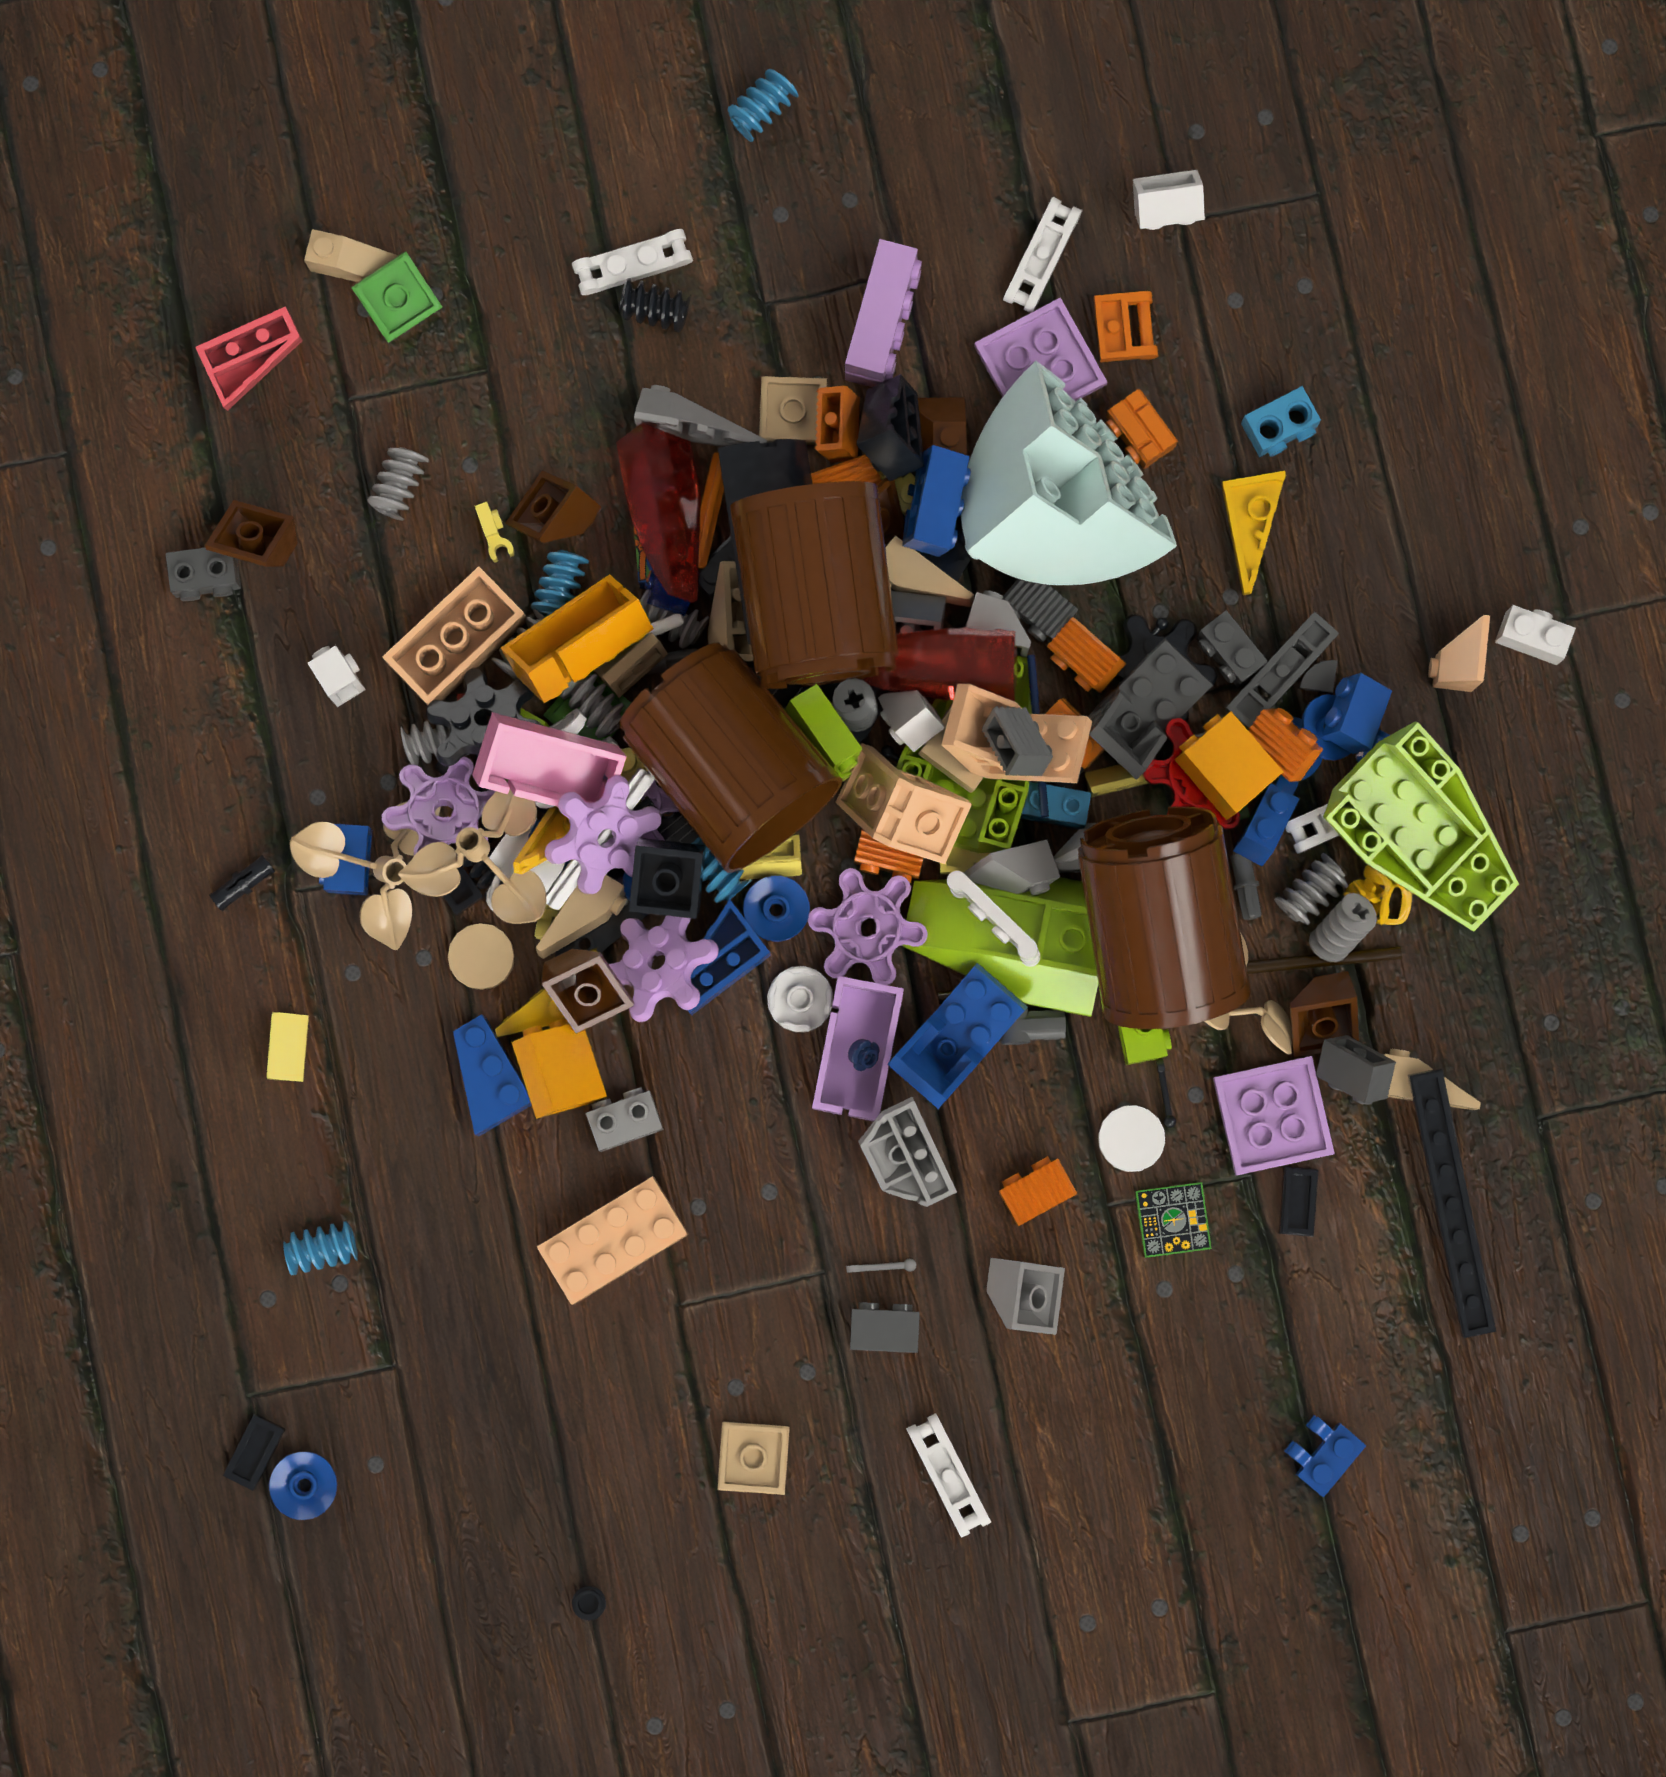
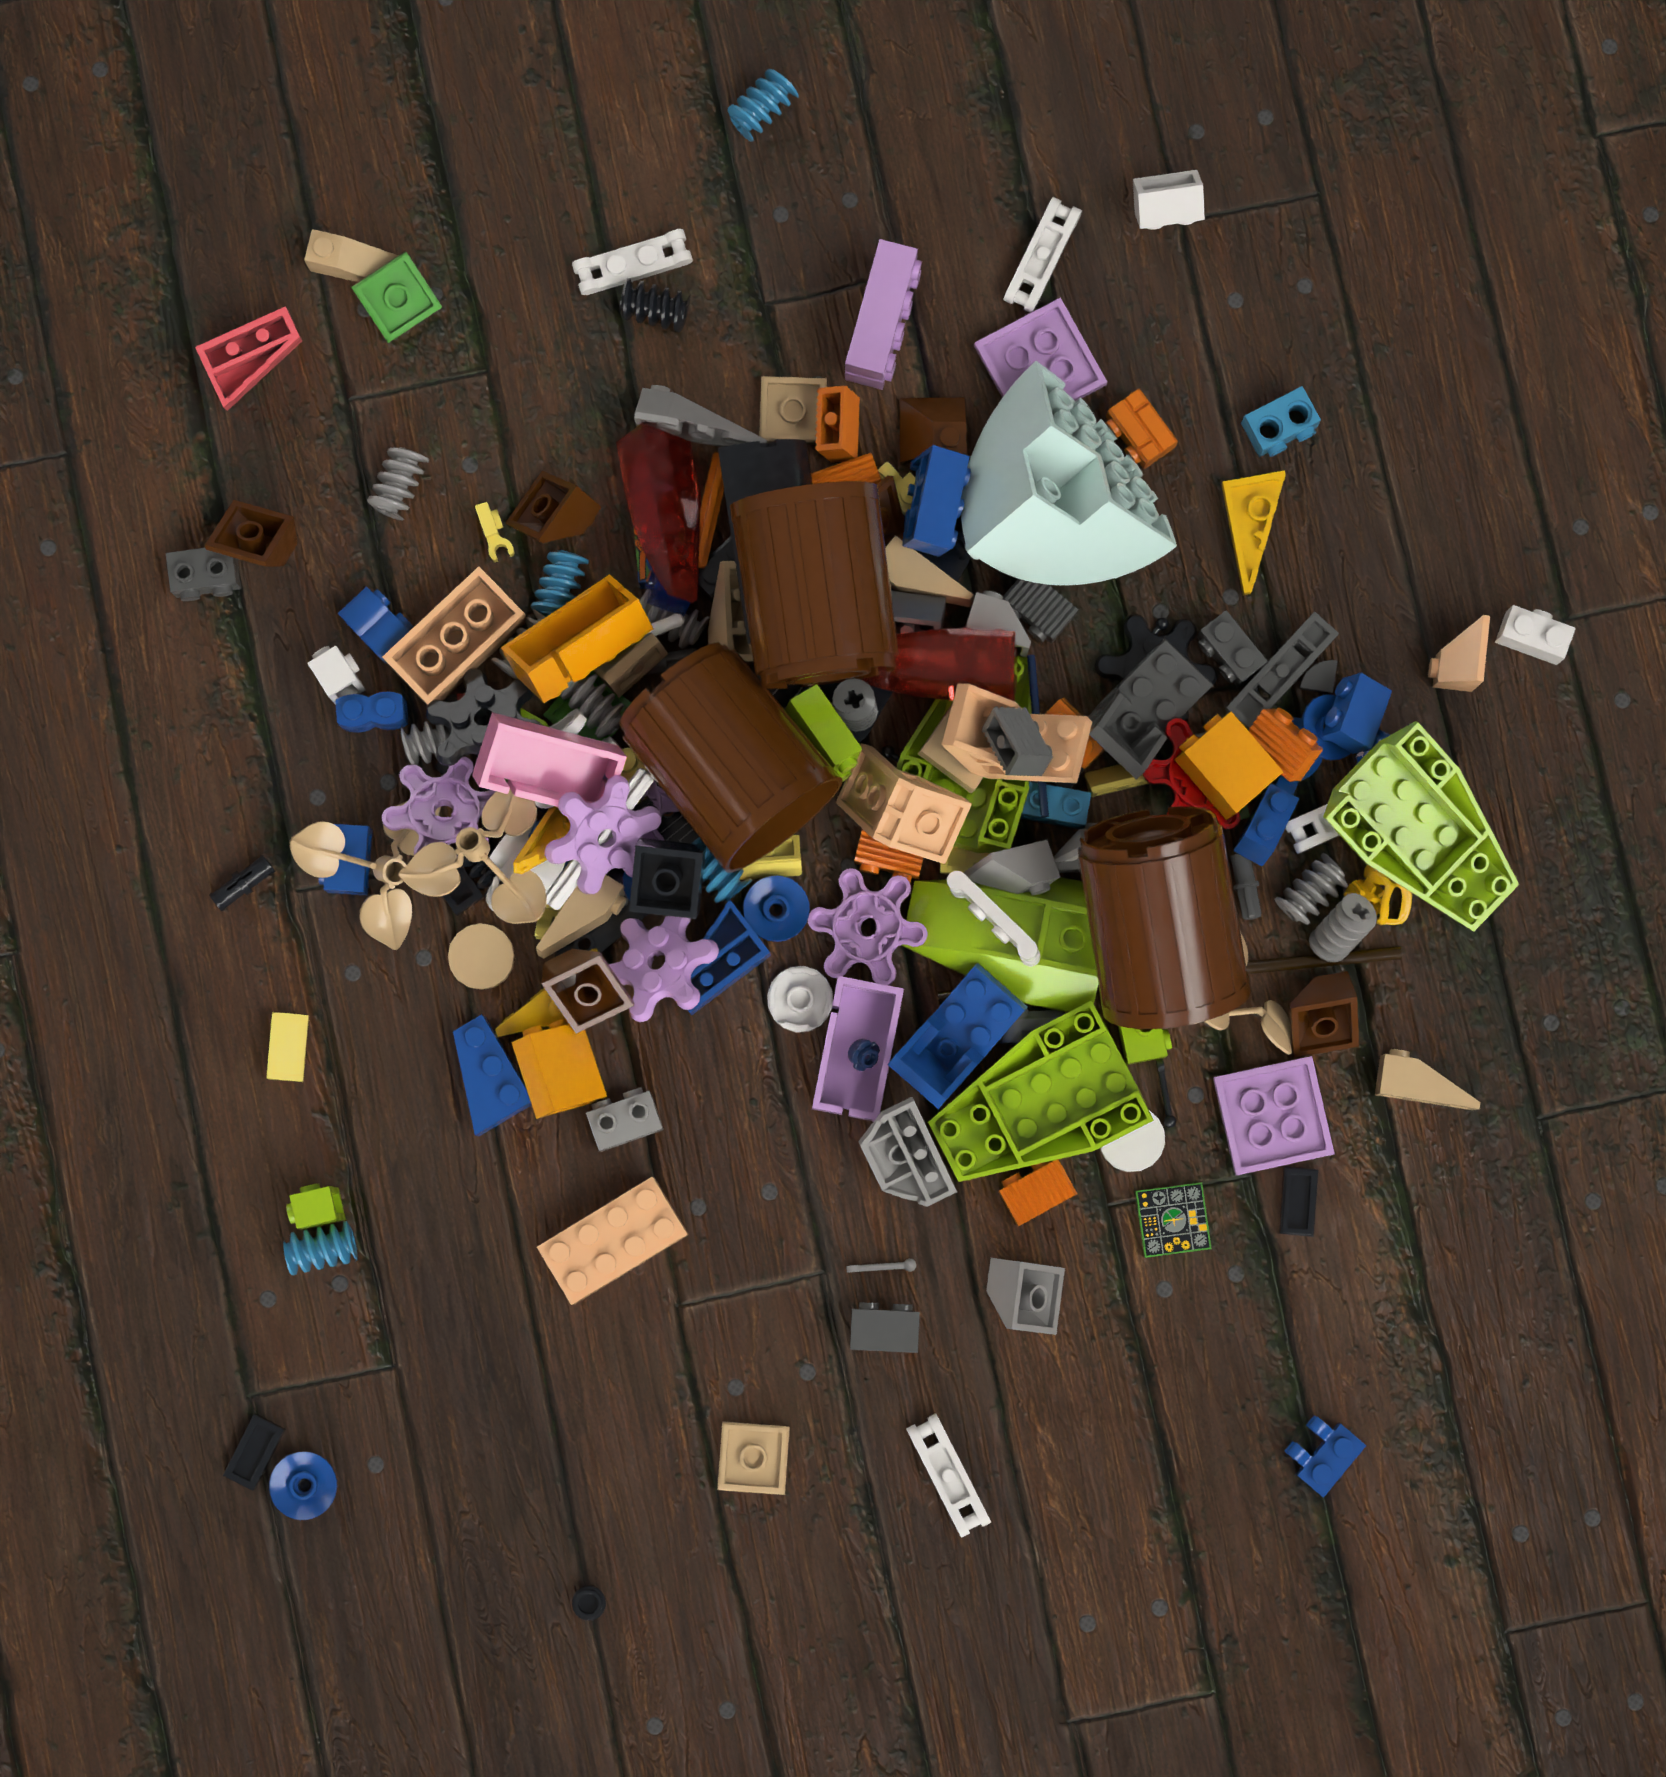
(315, 1207): none -> lime brick
(362, 713): none -> blue brick
(374, 622): none -> blue brick
(892, 428): black wedge -> none
(910, 718): white slope -> none
(1043, 1100): none -> lime wedge
(1085, 655): orange brick -> none
(1114, 326): orange plate -> none
(1355, 1069): dark grey brick -> none
(1452, 1203): black tile -> none

